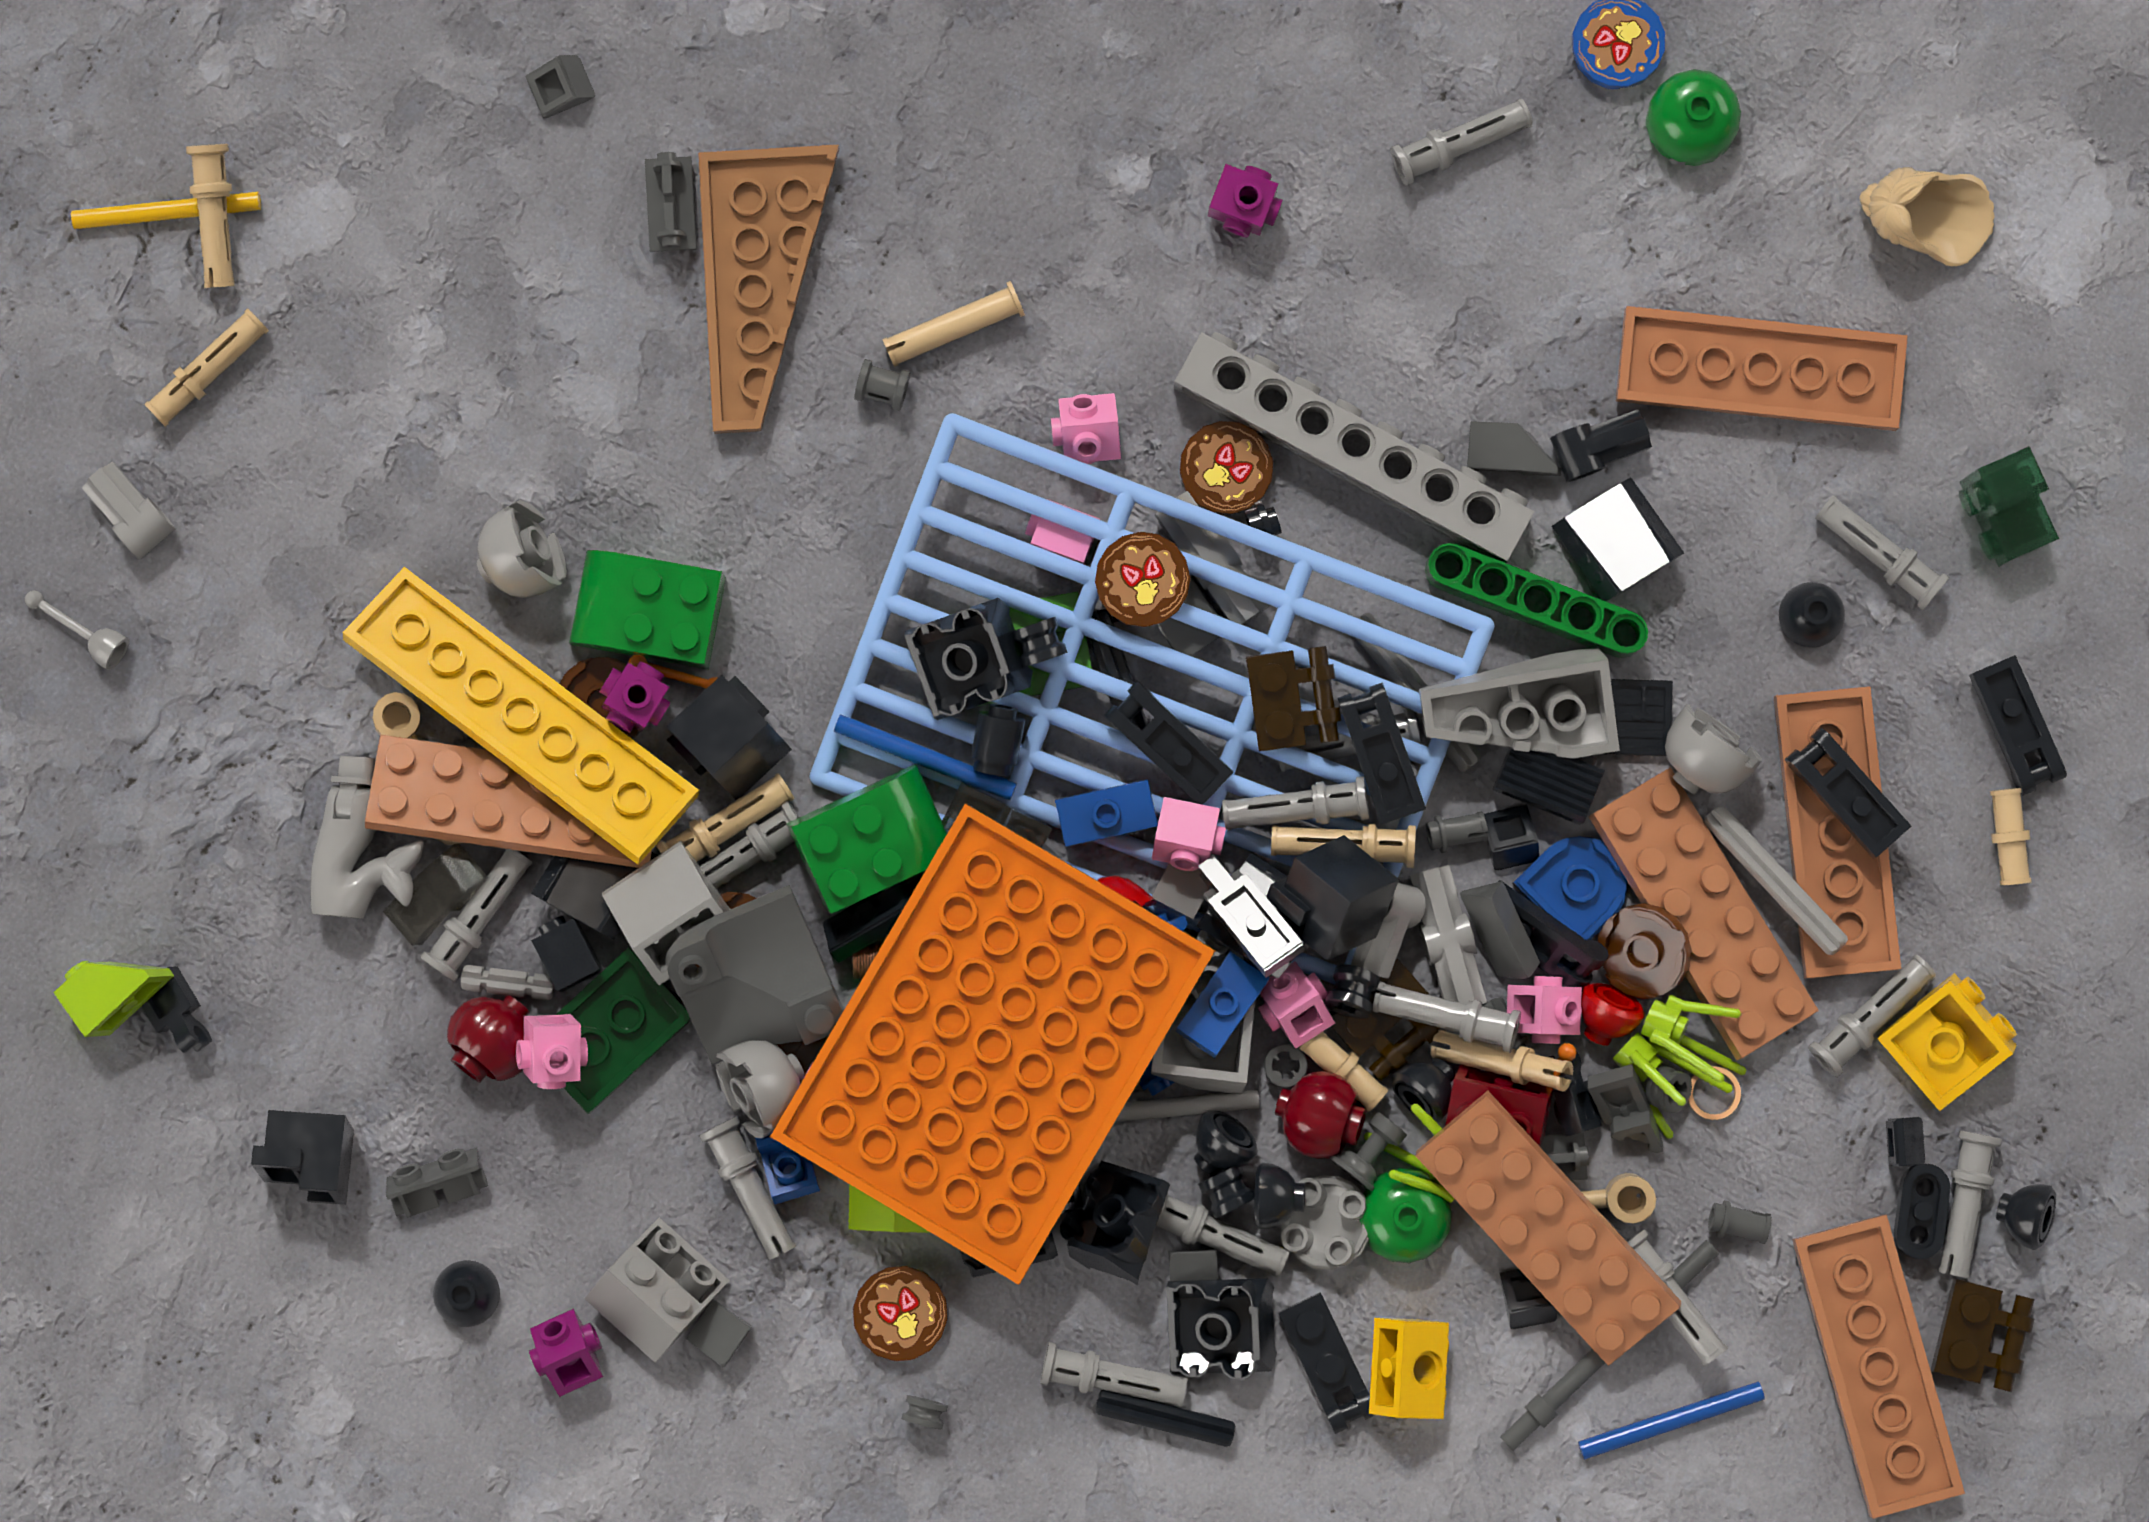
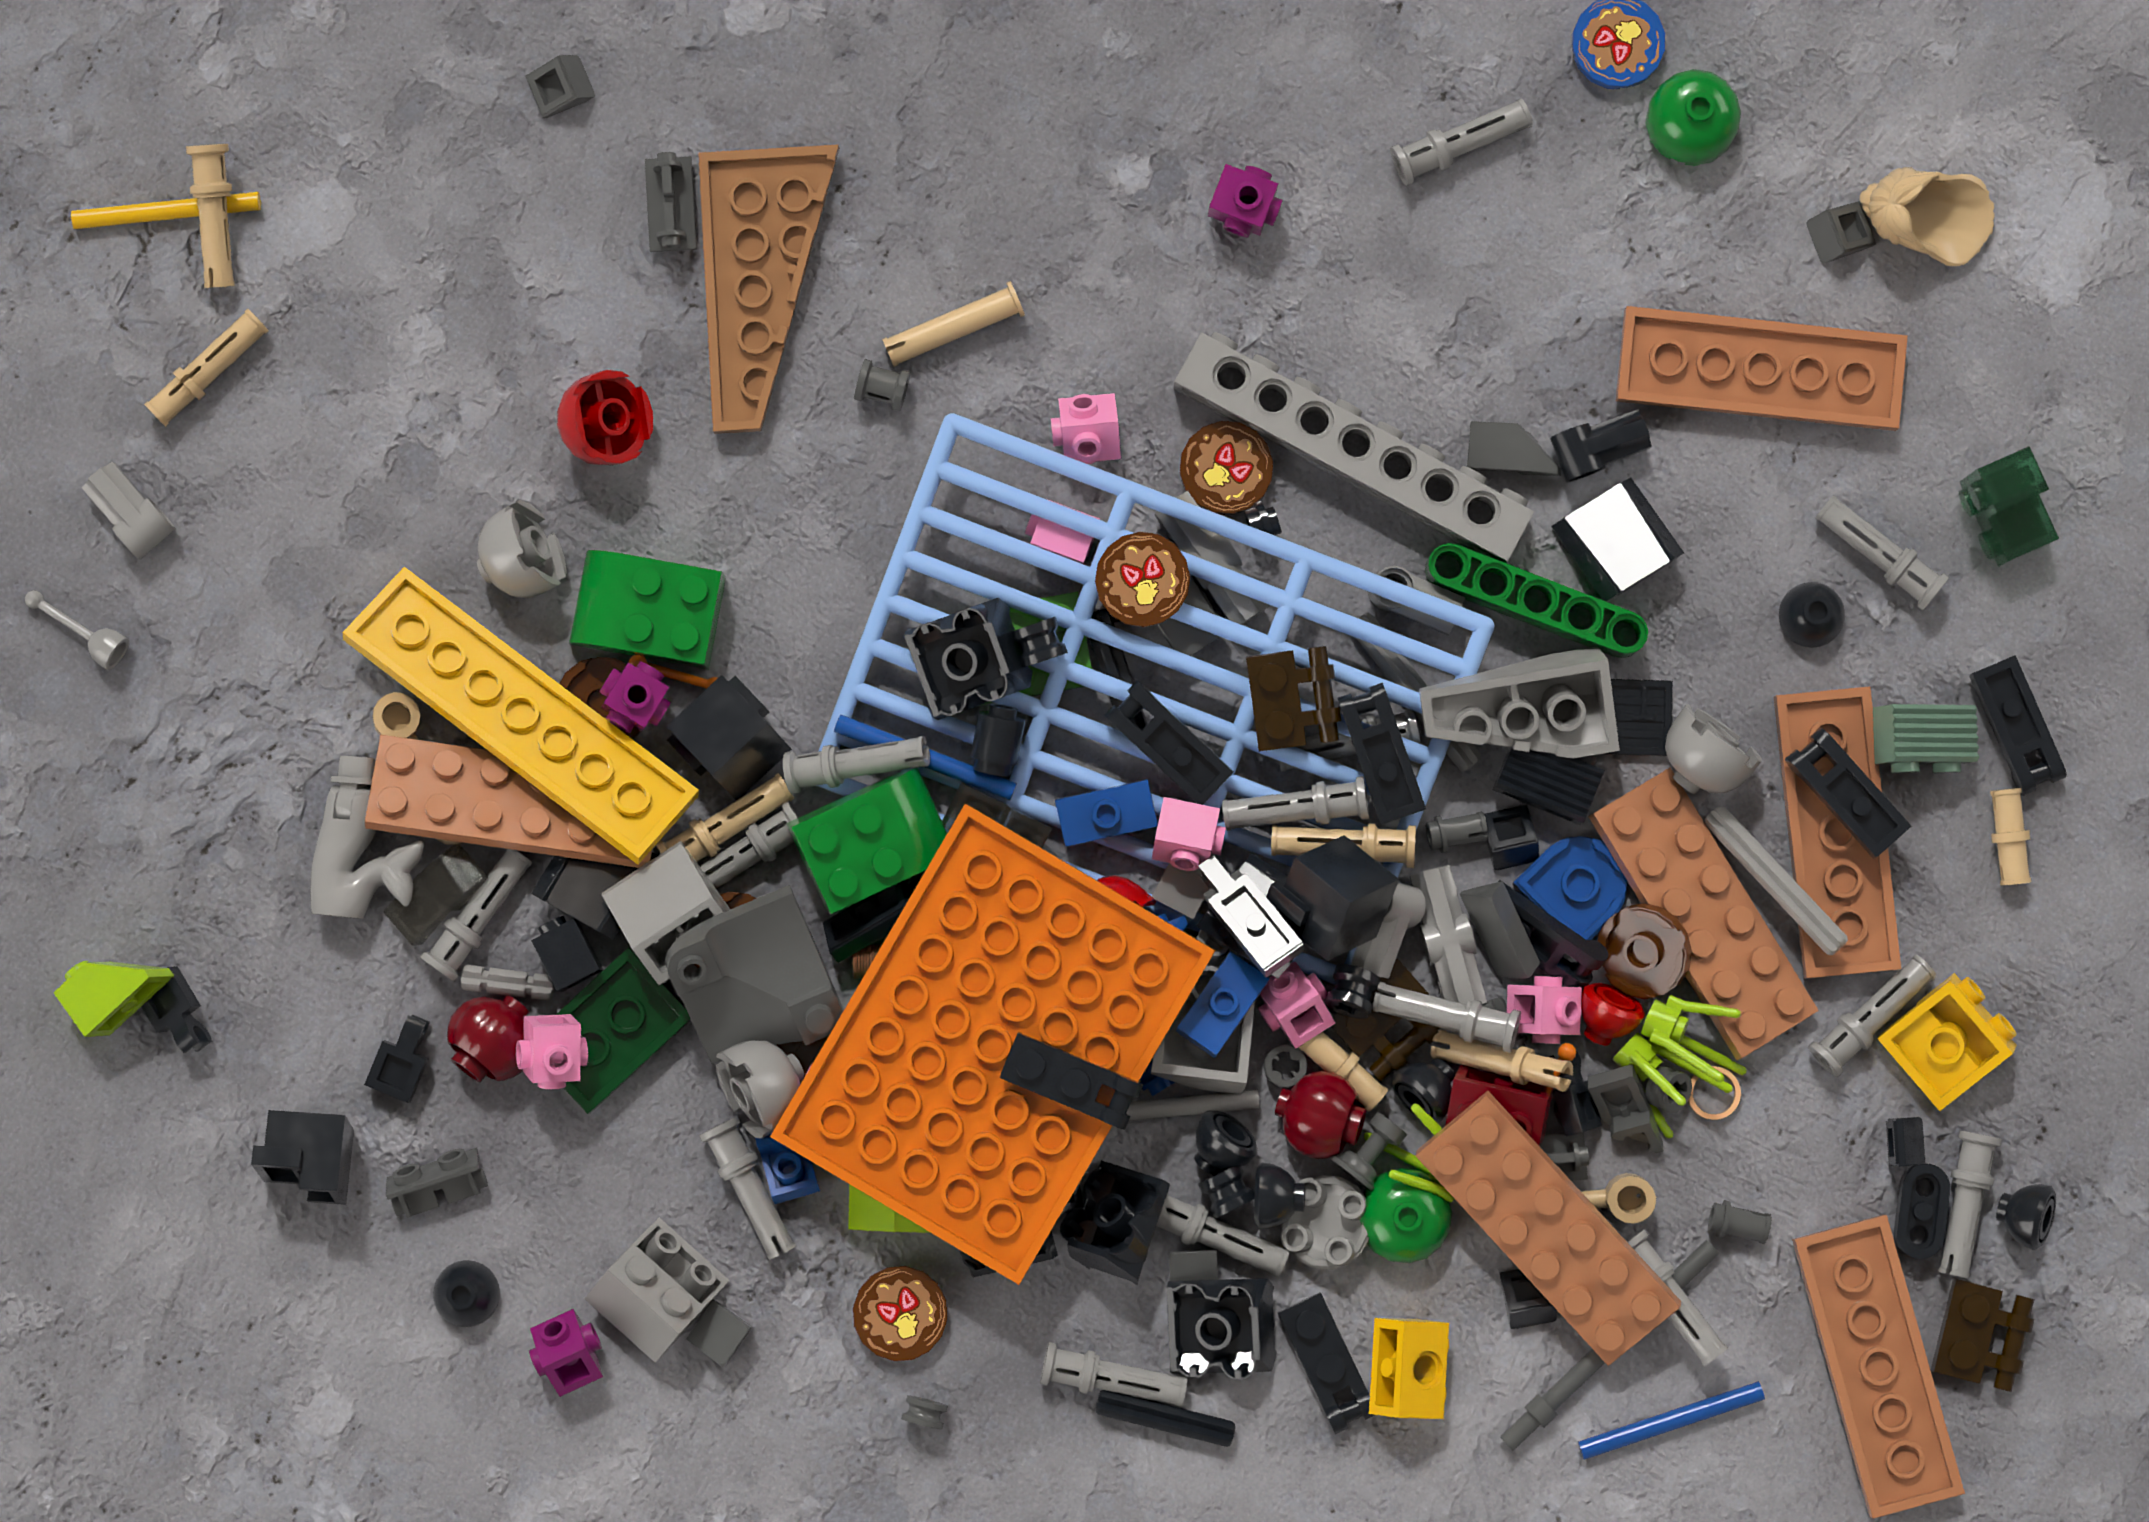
(398, 1066): none -> black plate
(605, 418): none -> red cylinder
(835, 765): none -> light grey pin
(1069, 1080): none -> black plate
(1422, 585): none -> light grey piece
(1840, 232): none -> dark grey slope
(1925, 736): none -> sand green brick

